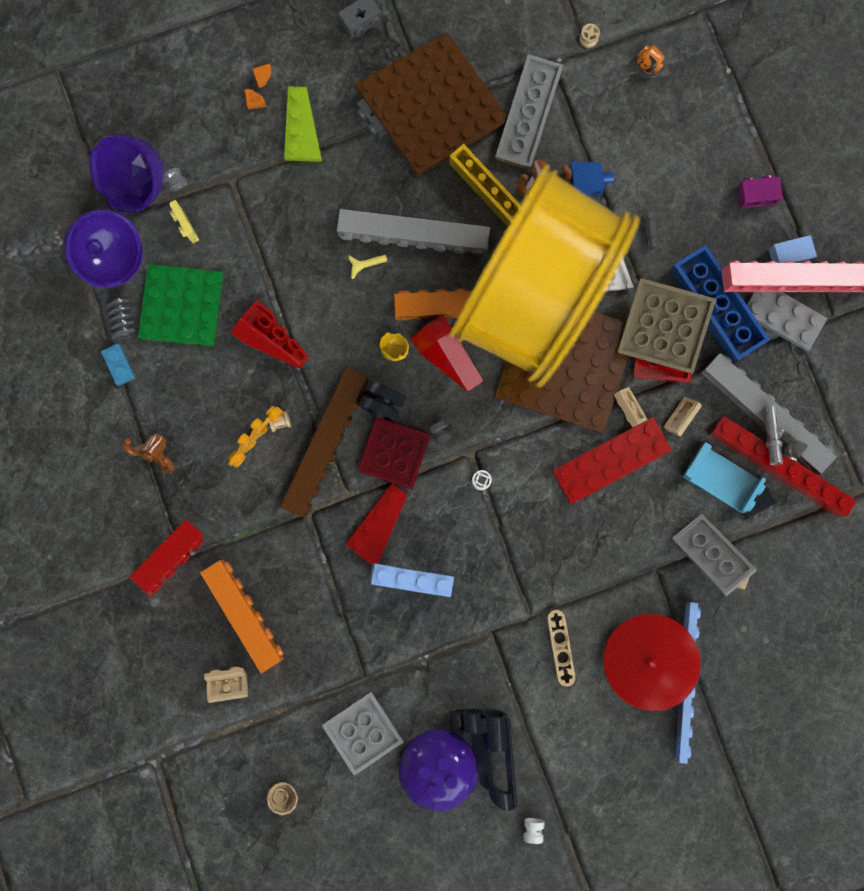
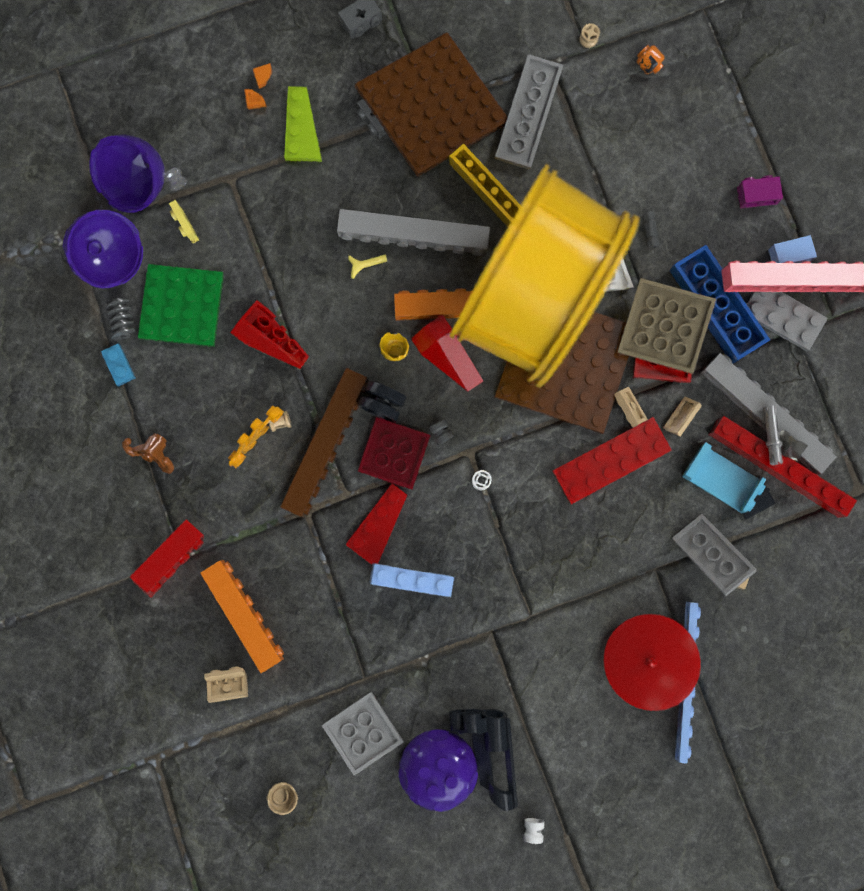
(536, 169): dark orange piece -> none
(561, 647): tan beam -> none
(589, 177): blue torso -> none

